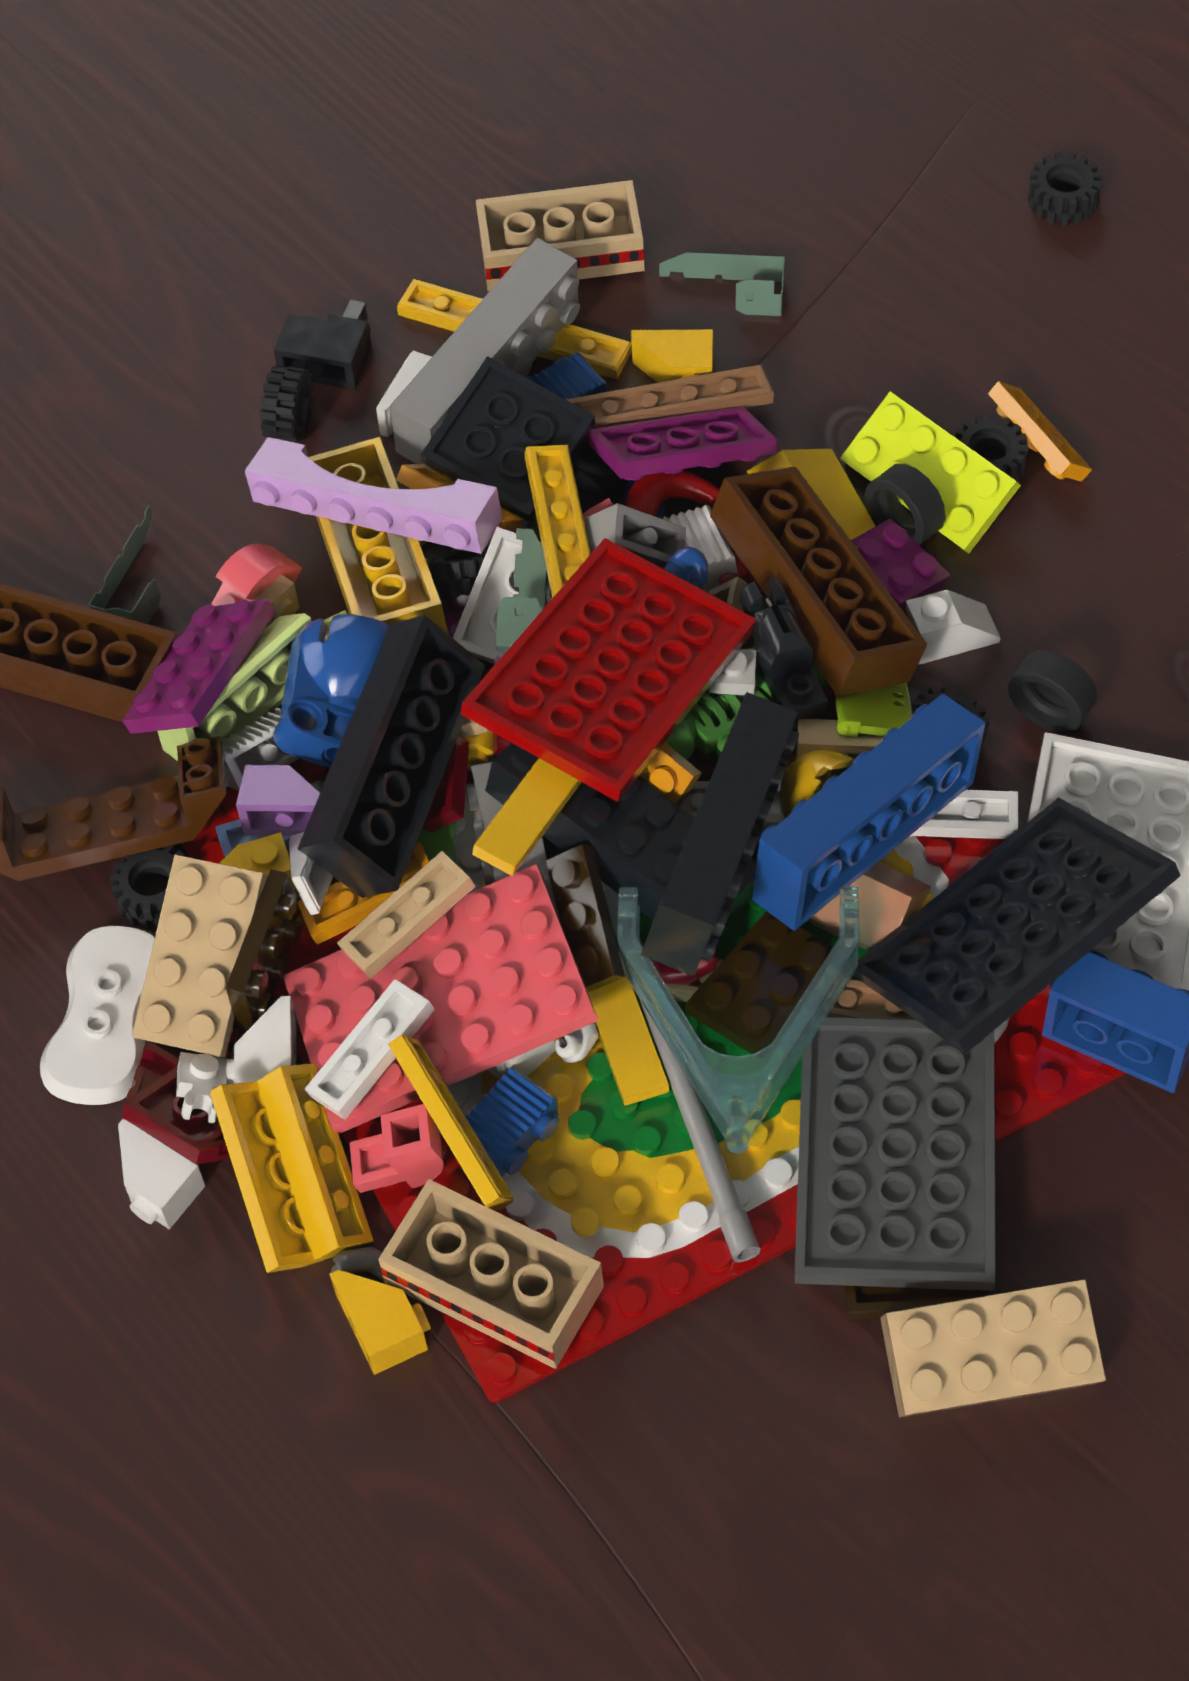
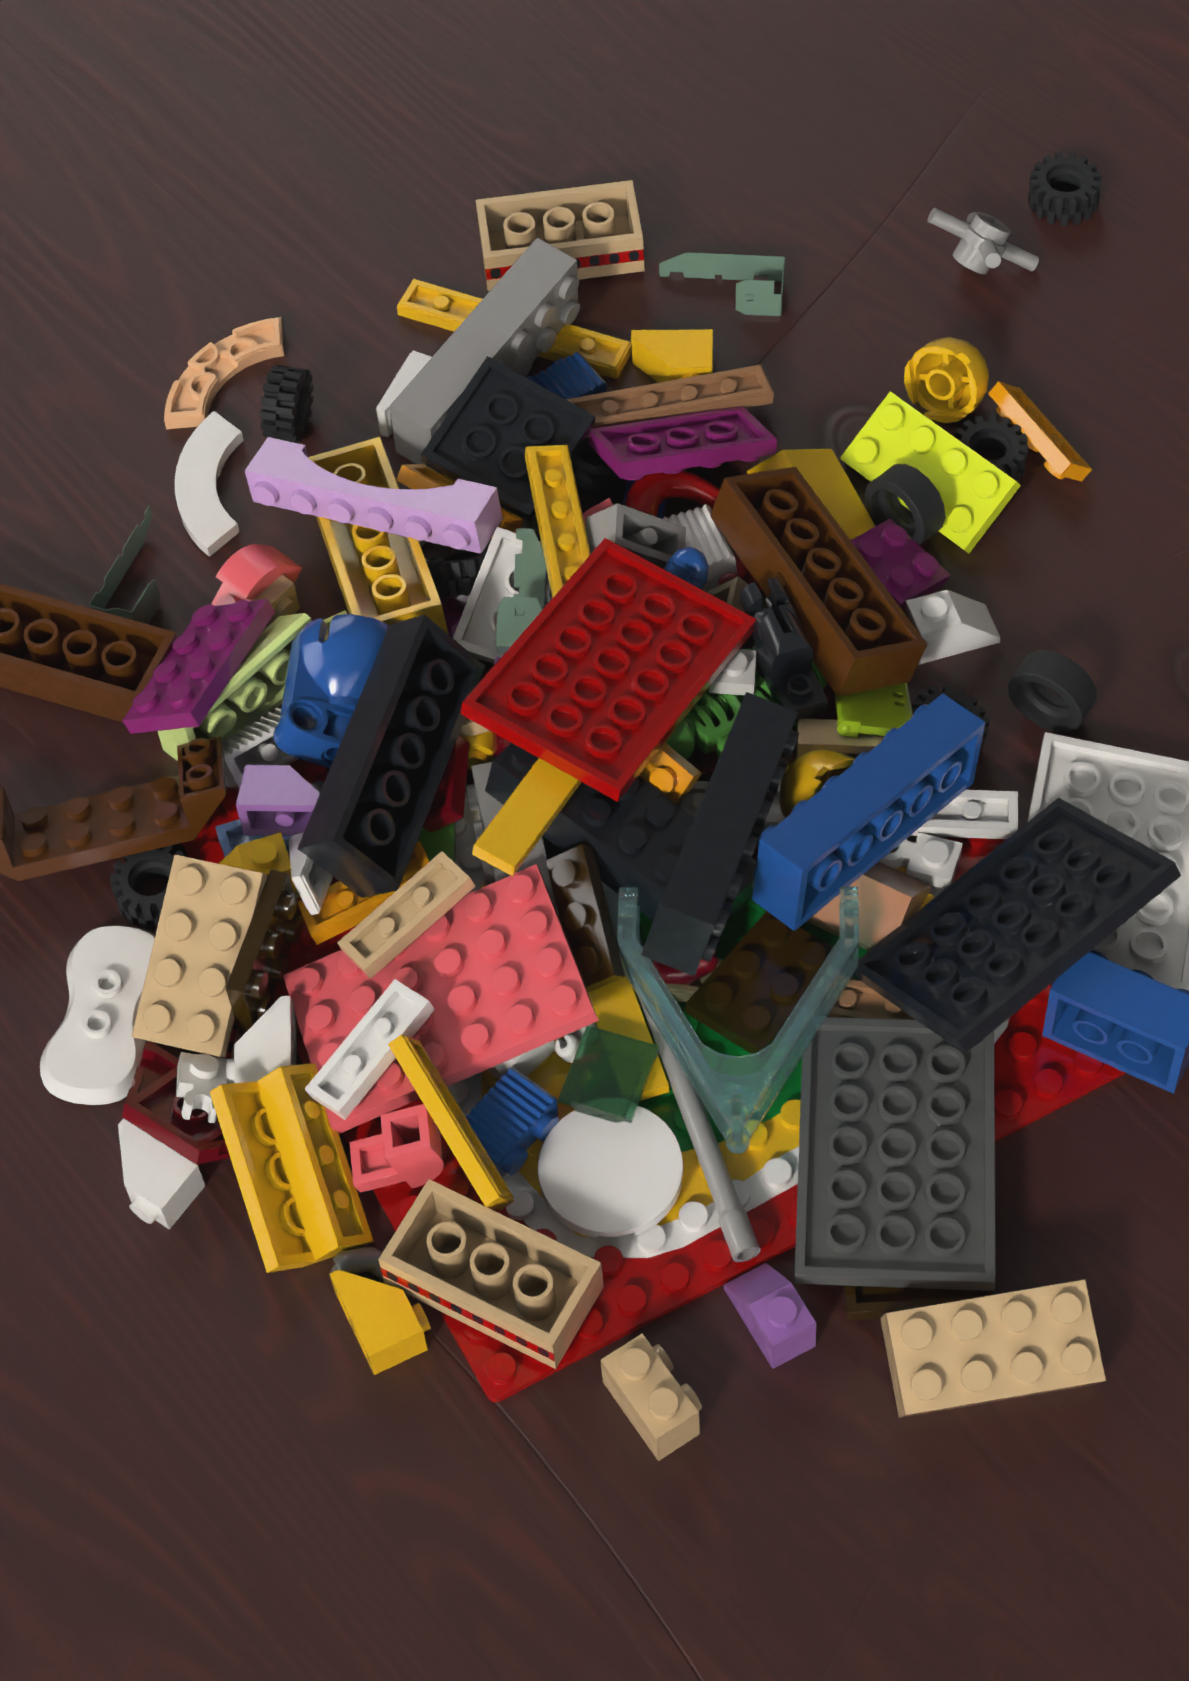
(197, 483): none -> white tile
(215, 365): none -> light nougat tile
(330, 348): black hinge -> none
(608, 1075): none -> clear green piece
(610, 1174): none -> white tile
(651, 1396): none -> tan brick
(773, 1314): none -> medium lavender slope
(928, 859): none -> white plate
(947, 379): none -> yellow cylinder
(982, 241): none -> light grey bar

